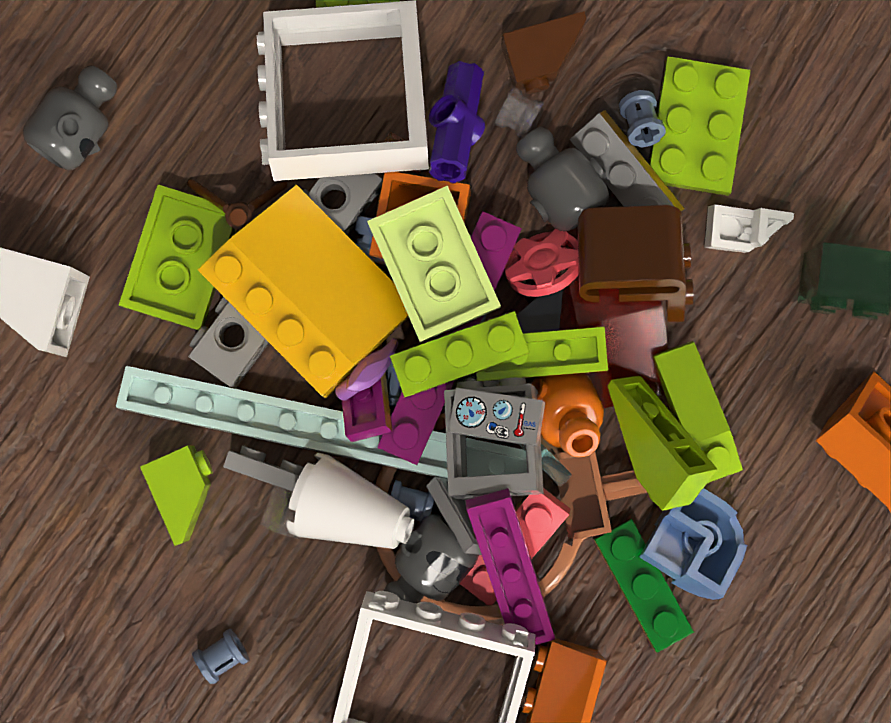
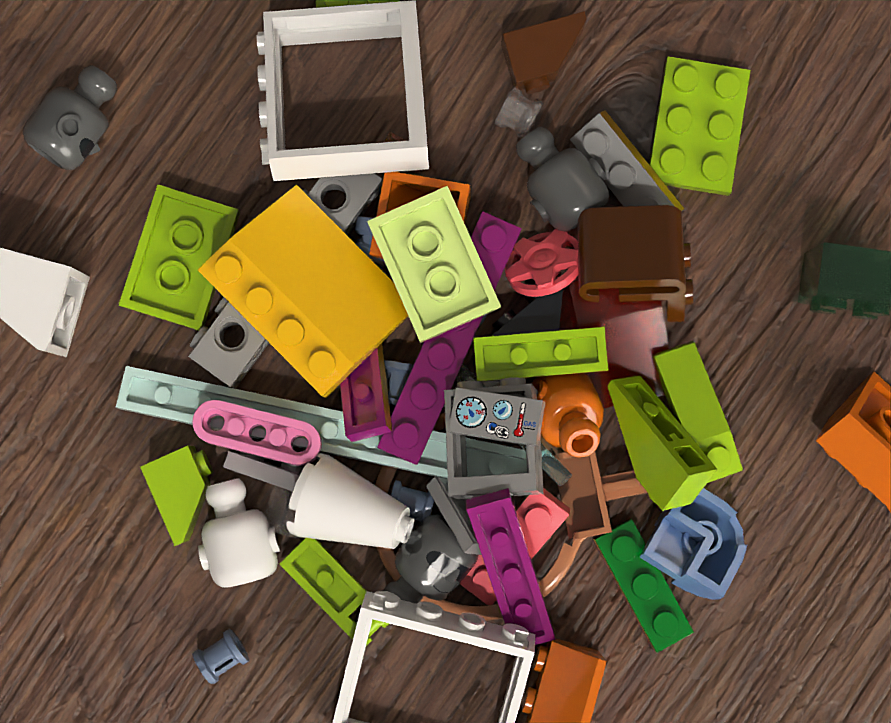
(238, 213): reddish brown plant -> none
(239, 542): none -> white piece
(241, 421): none -> bright pink plate
(328, 584): none -> lime plate
(367, 371): medium lavender bar -> none
(456, 122): dark purple piece -> none
(459, 354): lime plate -> none
(642, 118): sand blue bush -> none
(742, 228): white slope -> none

